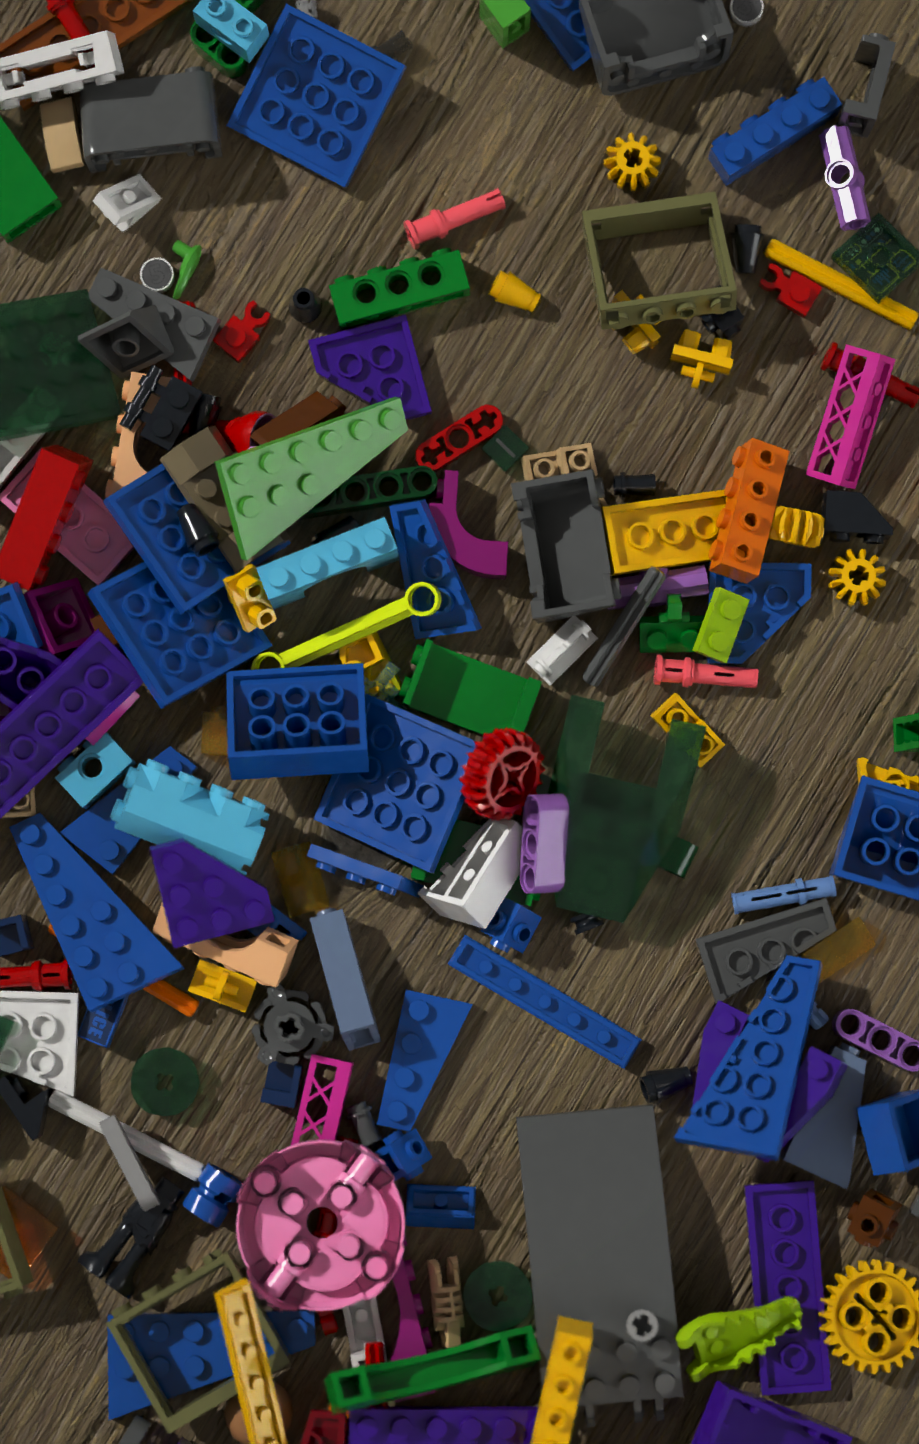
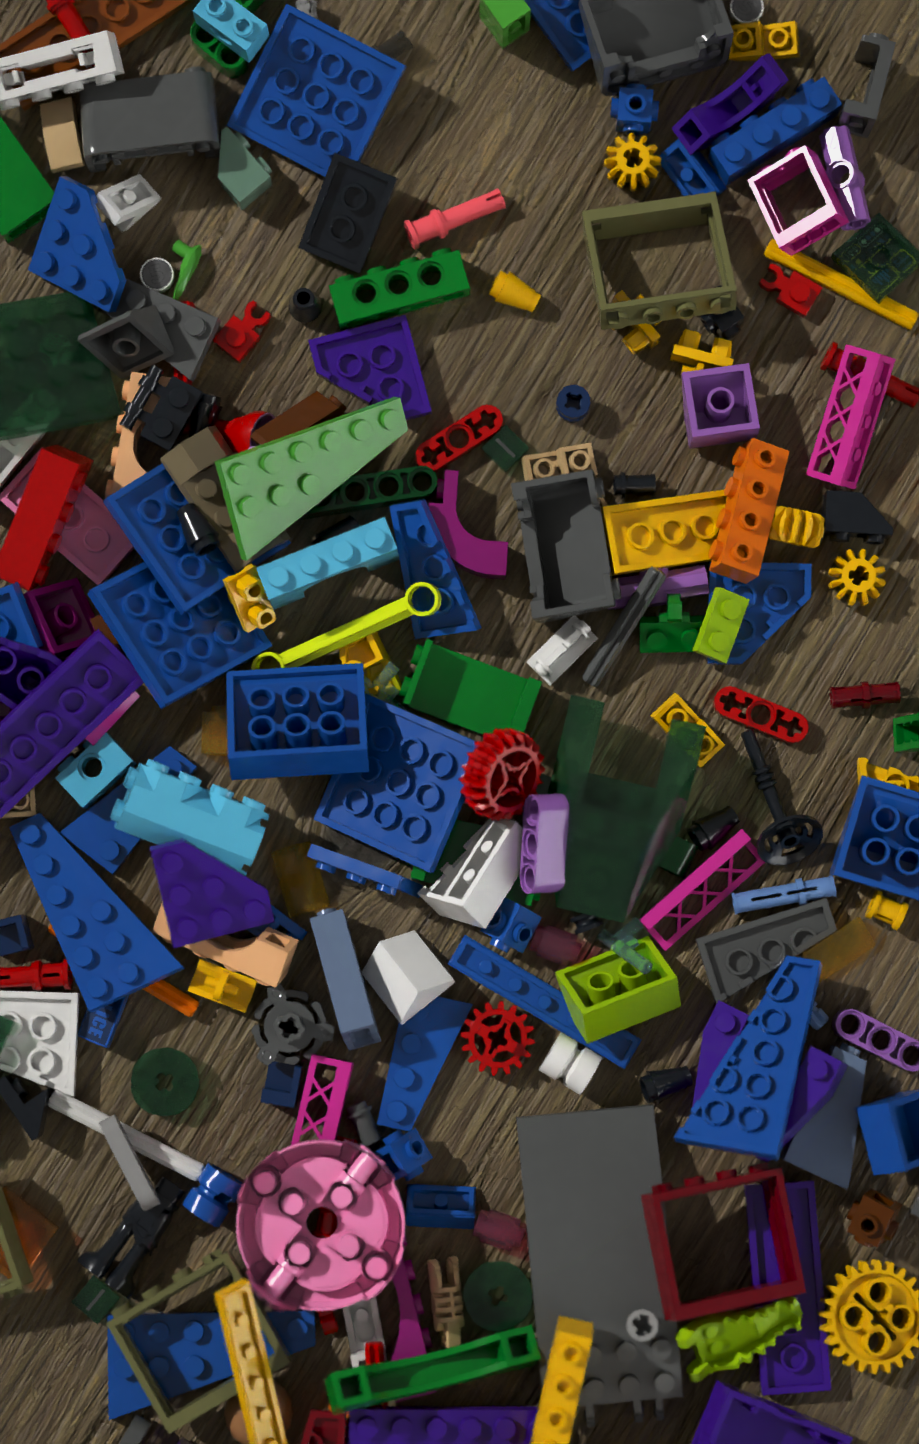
(78, 248): none -> blue plate
(96, 1299): none -> clear green tile
(239, 171): none -> sand green slope
(348, 212): none -> black plate
(406, 975): none -> white slope
(483, 1030): none -> red gear
(498, 1229): none -> clear pink brick
(555, 945): none -> clear pink brick
(570, 1063): none -> white wheel
(573, 409): none -> dark blue wheel
(612, 995): none -> lime slope
(624, 944): none -> clear light blue hose
(633, 120): none -> blue brick
(690, 172): none -> blue slope
(693, 880): none -> dark pink fence
(702, 673): coral pin -> none
(712, 828): none -> black cone
(719, 405): none -> medium lavender slope
(732, 106): none -> dark purple arch
(746, 247): black cone -> none
(755, 40): none -> yellow slope
(781, 732): none -> red beam
(782, 1233): none -> dark red window
(783, 825): none -> black dish
(813, 226): none -> dark pink window
(865, 695): none -> dark red pin
(886, 910): none -> yellow bush

